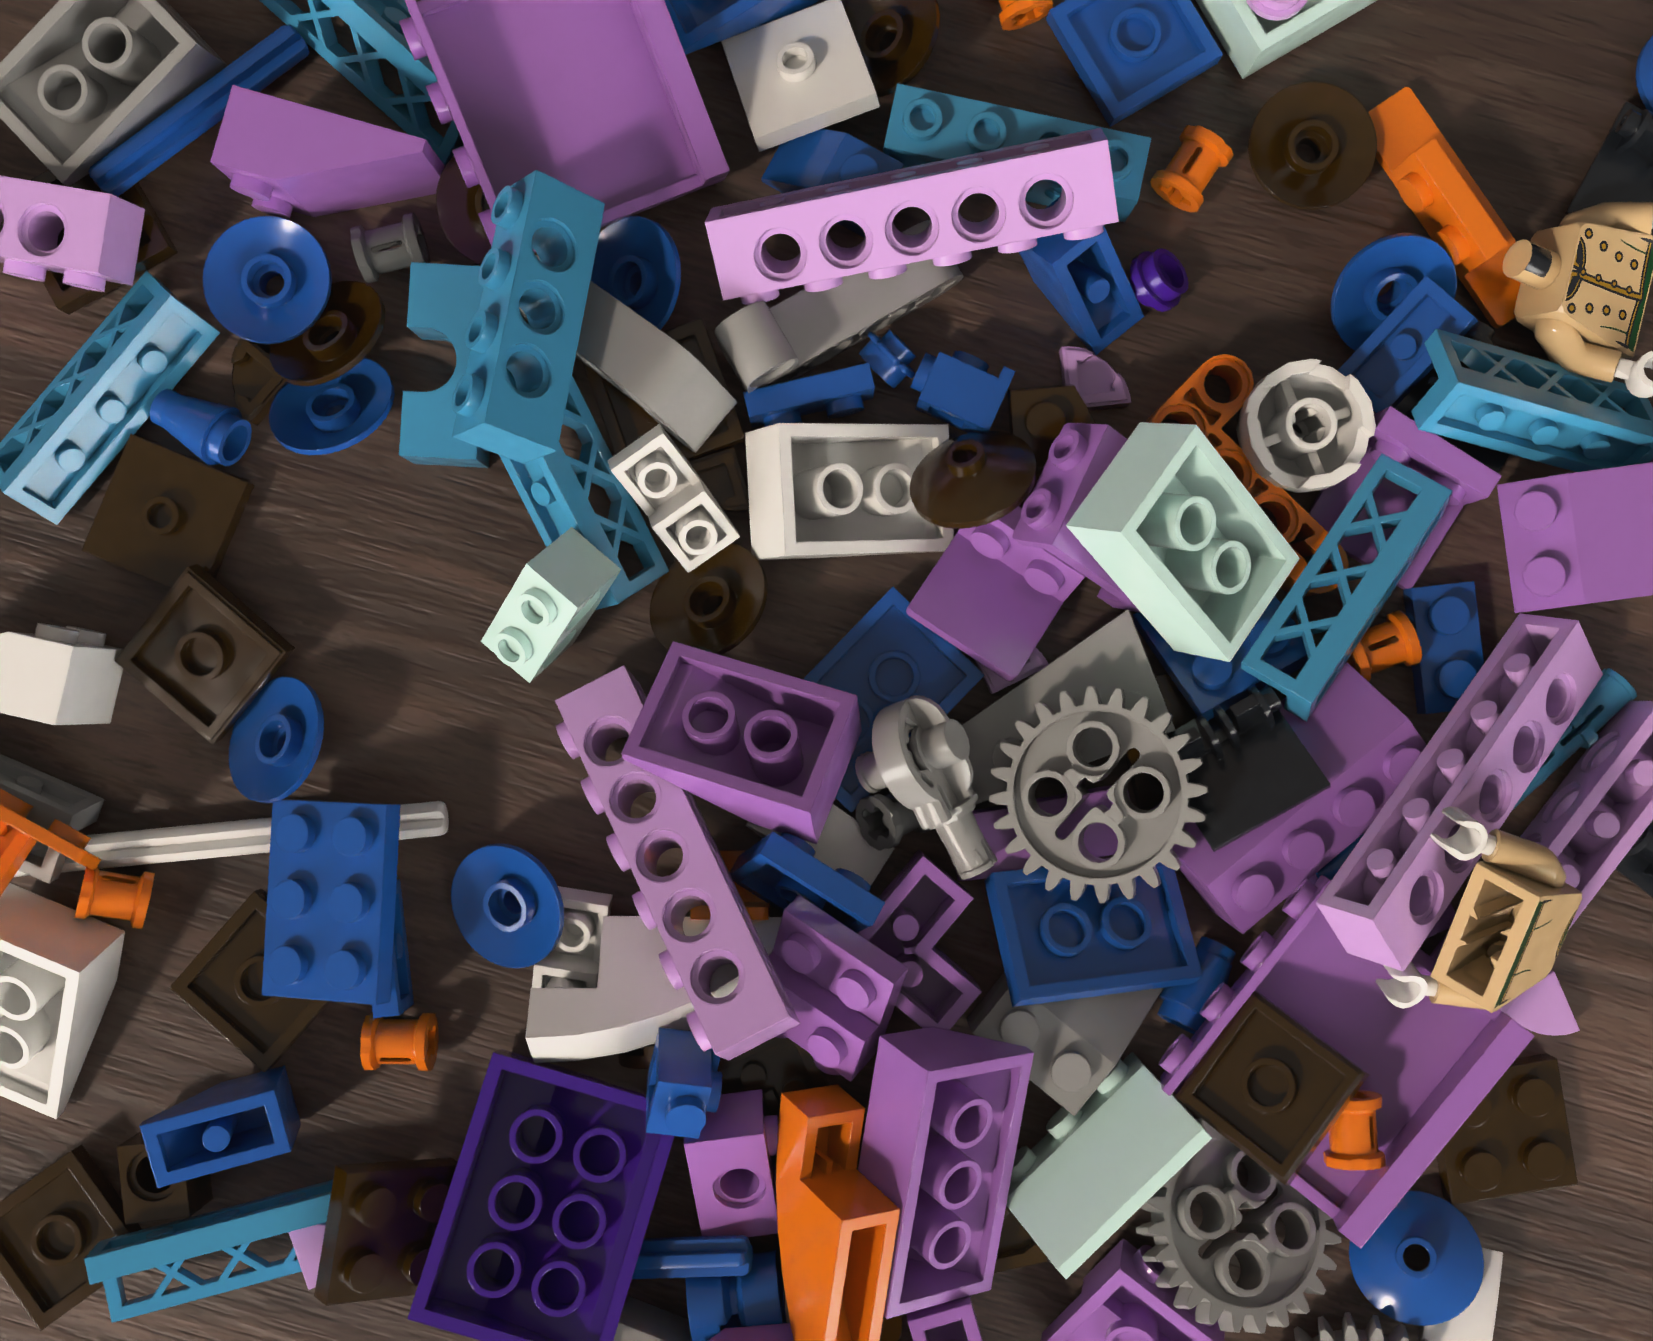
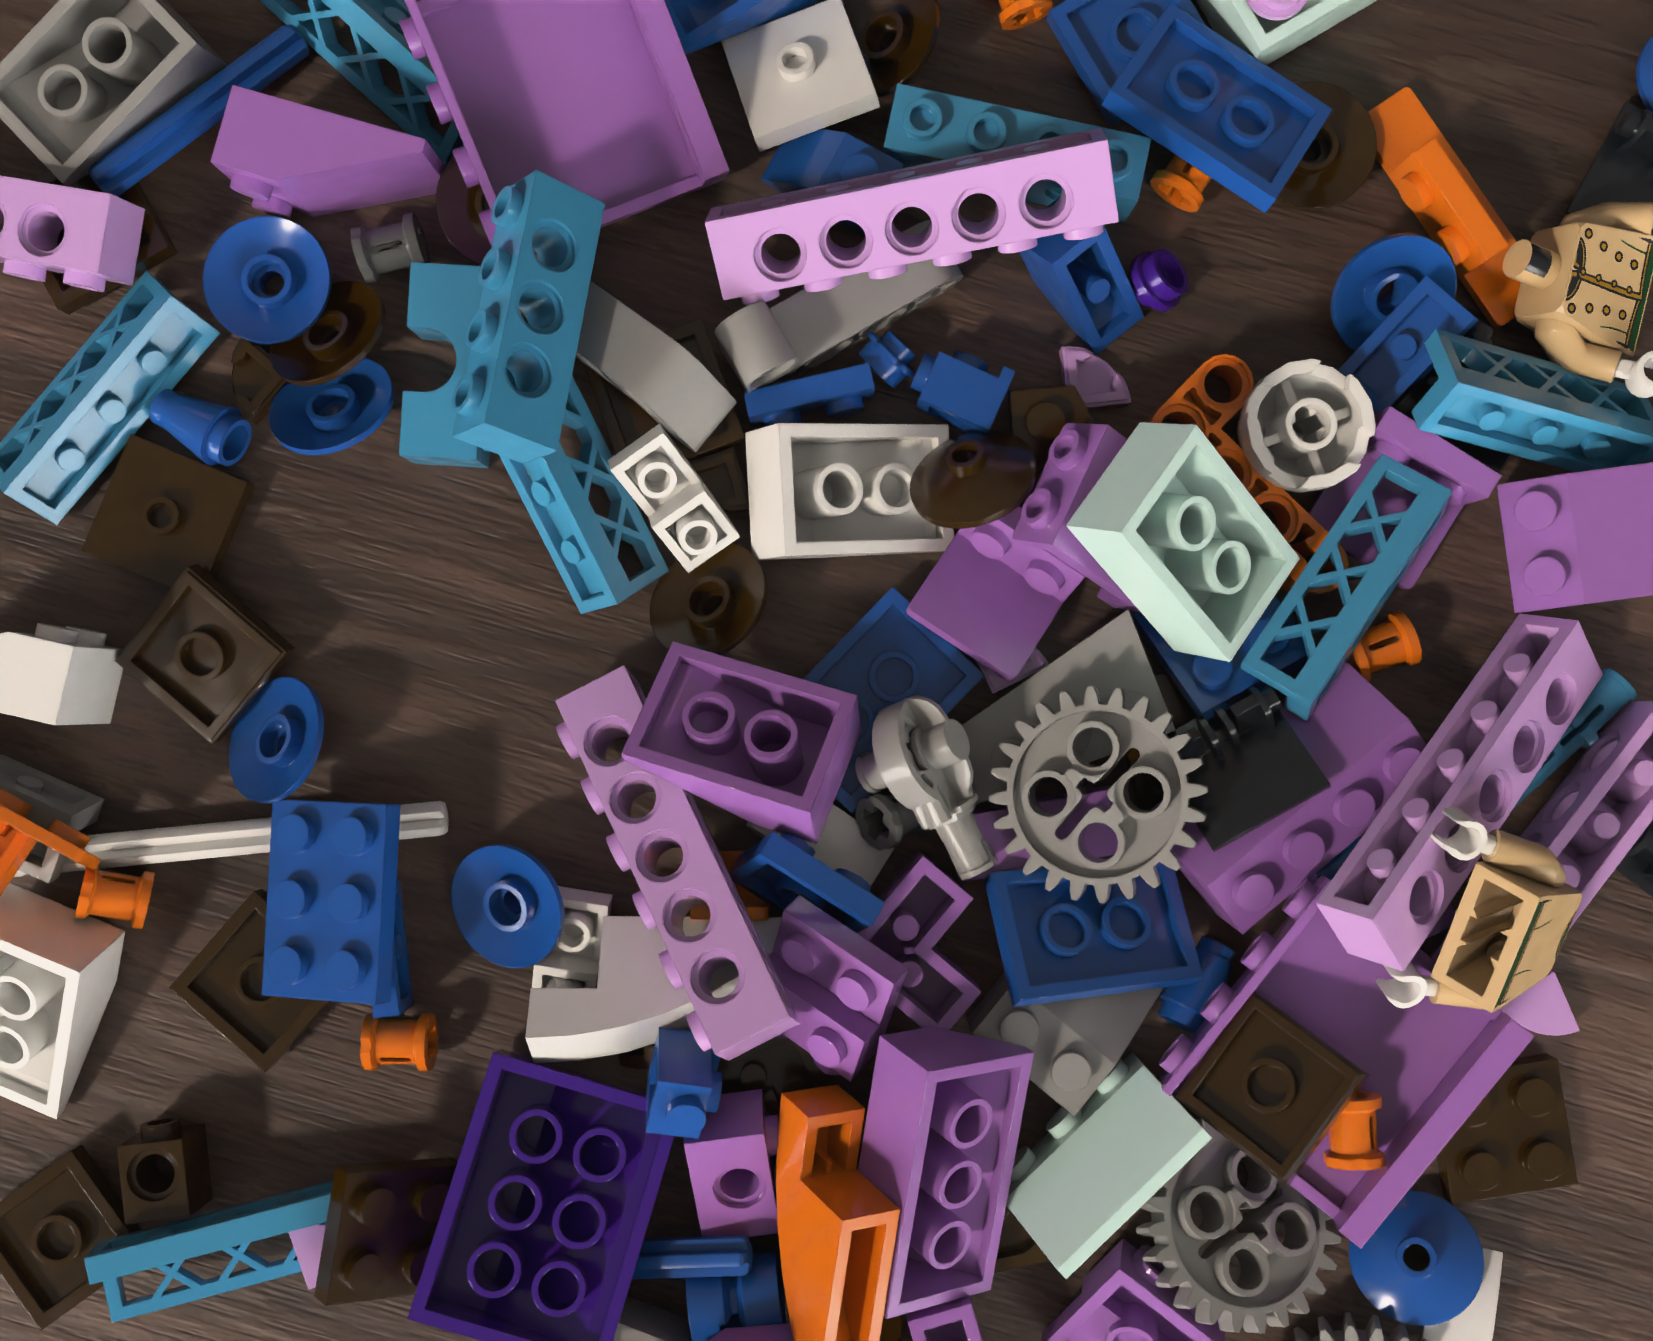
(223, 1127): blue slope -> none
(550, 604): light aqua brick -> none
(639, 267): blue dish -> none
(1217, 107): none -> blue plate
(1449, 641): blue plate -> none

